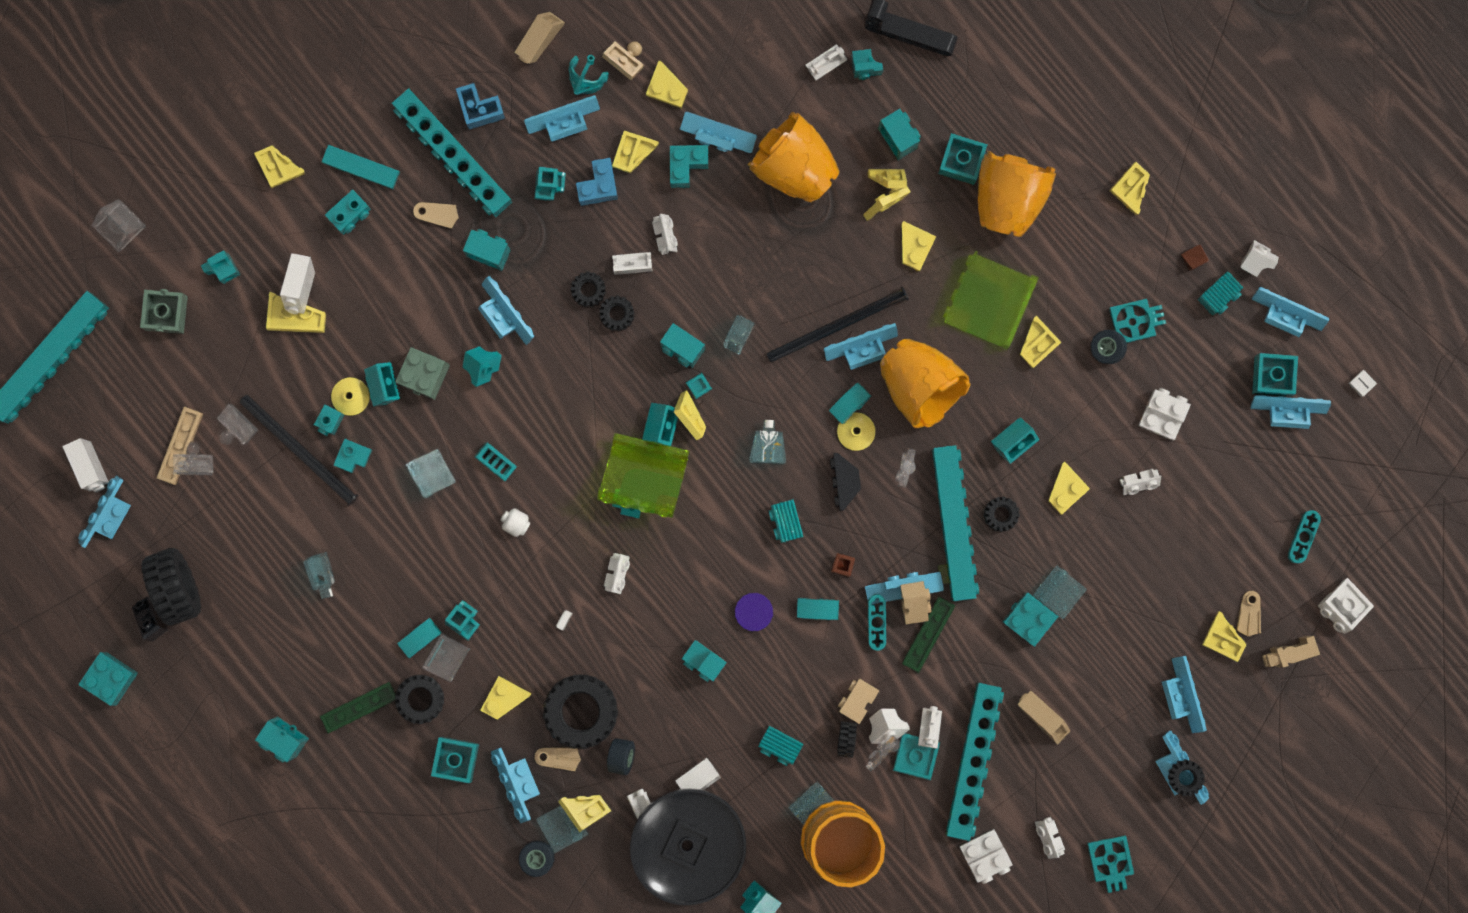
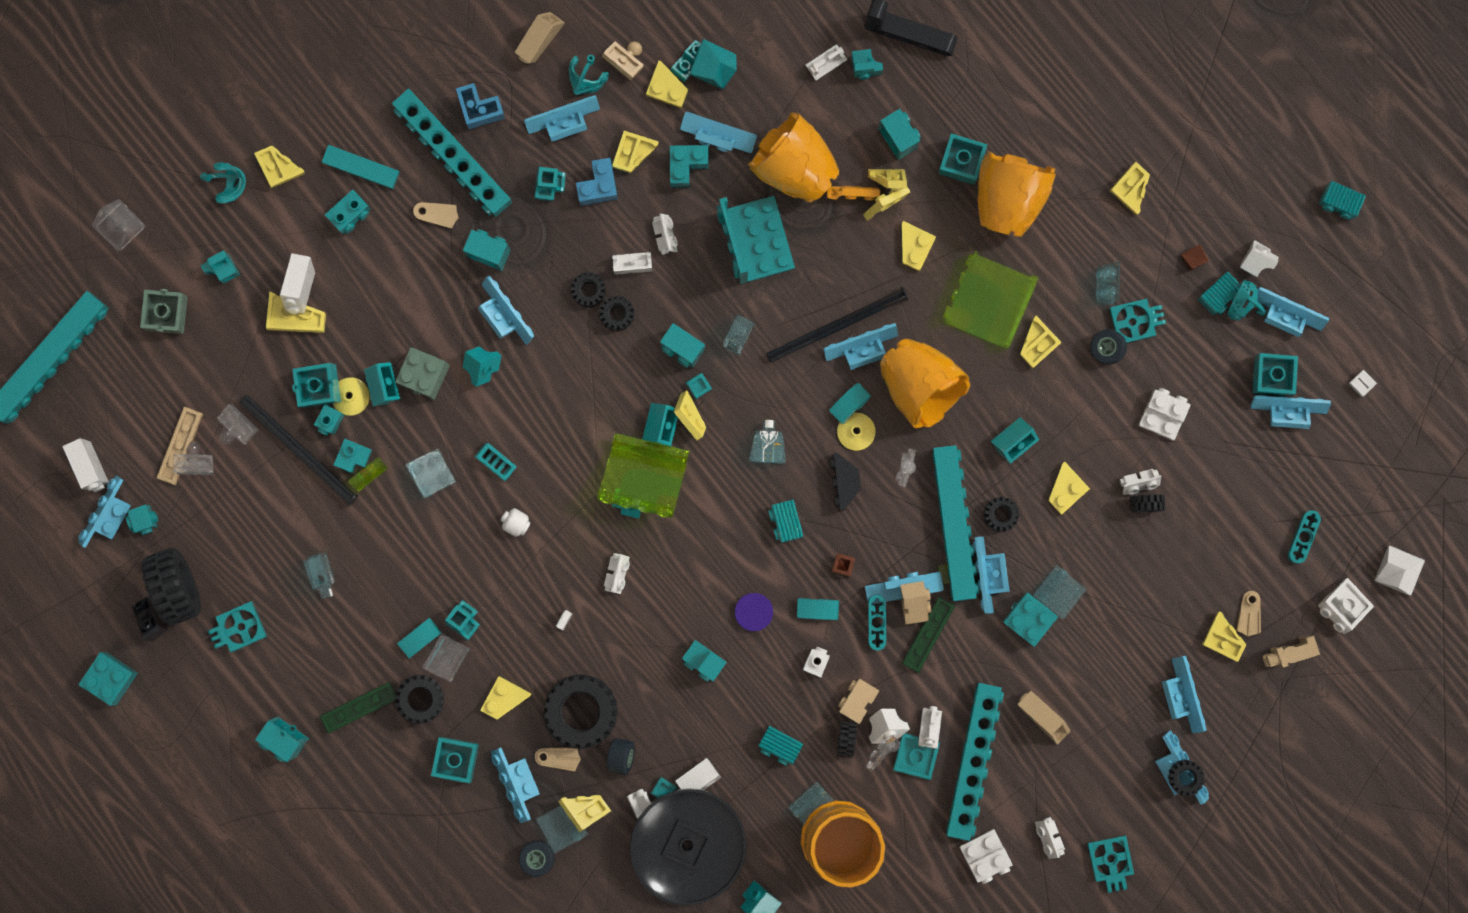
(142, 520): none -> teal brick
(224, 634): none -> teal piece
(231, 175): none -> teal helmet
(316, 385): none -> teal brick
(368, 474): none -> clear neon green tile
(663, 787): none -> teal tile
(684, 64): none -> teal slope
(714, 64): none -> teal slope
(755, 239): none -> teal bracket
(816, 669): none -> white brick
(852, 192): none -> light orange hinge
(992, 574): none -> medium azure bracket
(1108, 283): none -> clear light blue hinge
(1147, 503): none -> black tyre
(1236, 309): none -> teal helmet
(1341, 200): none -> teal brick
(1399, 570): none -> white slope

